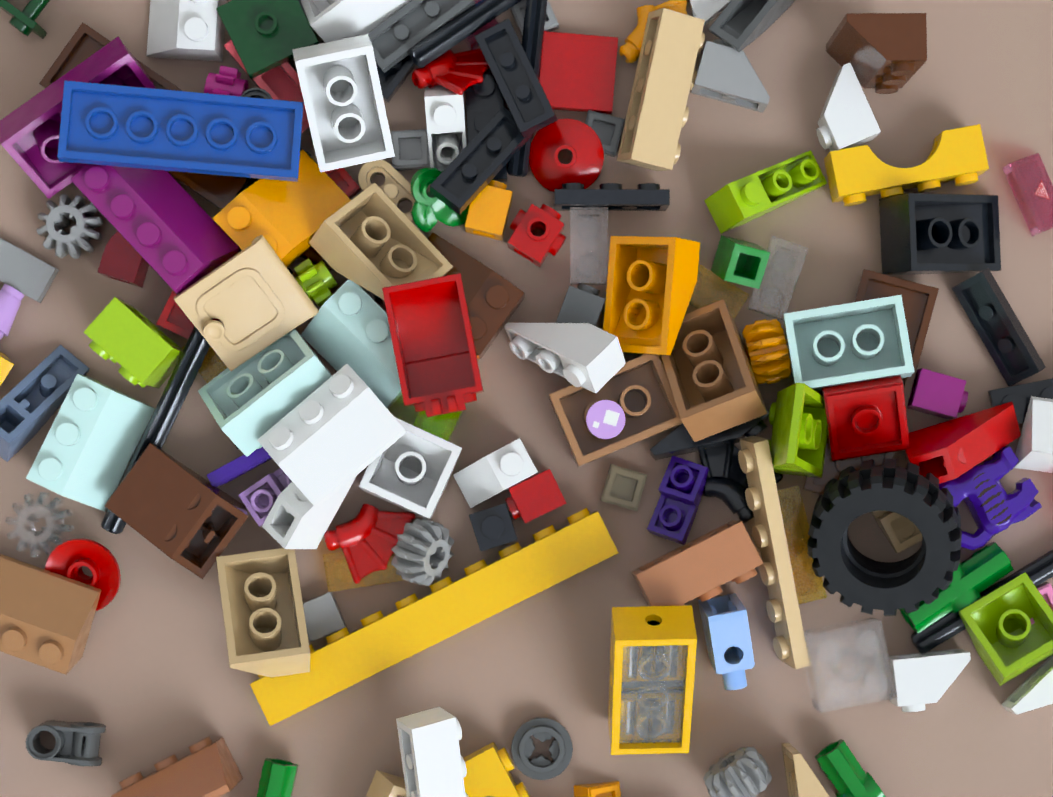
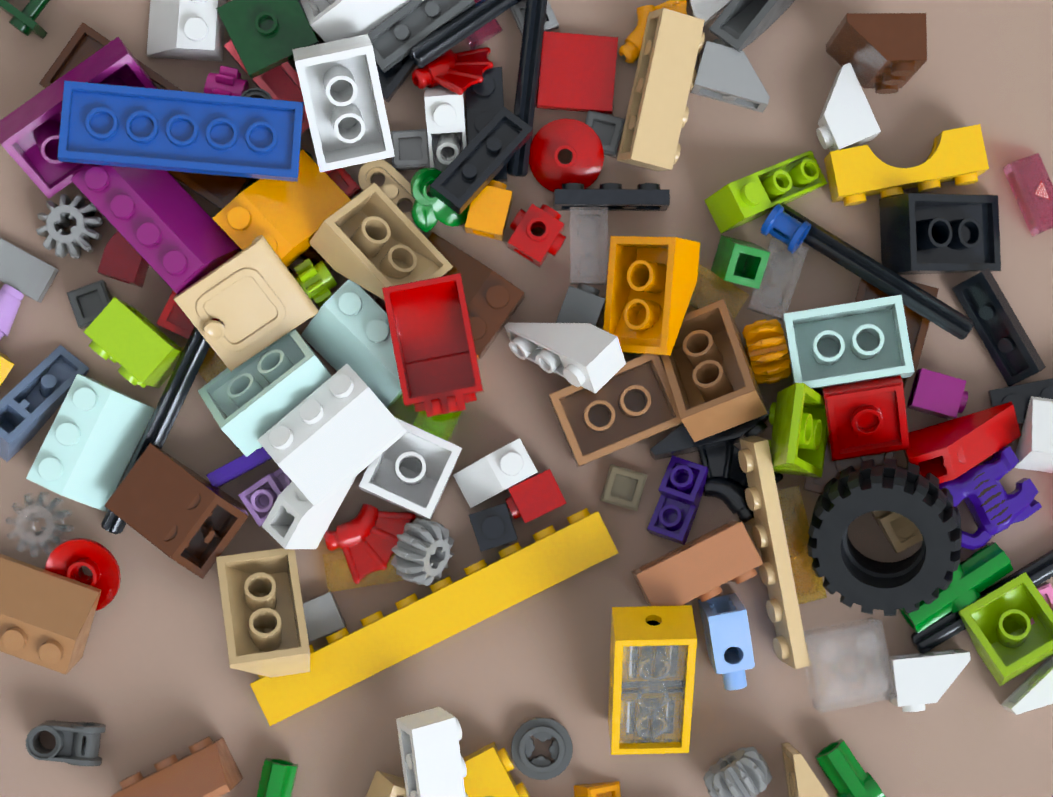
(89, 302): none -> dark grey tile
(516, 78): black plate -> none
(605, 419): lavender tile -> none
(785, 228): none -> blue bush
(885, 279): none -> black axle

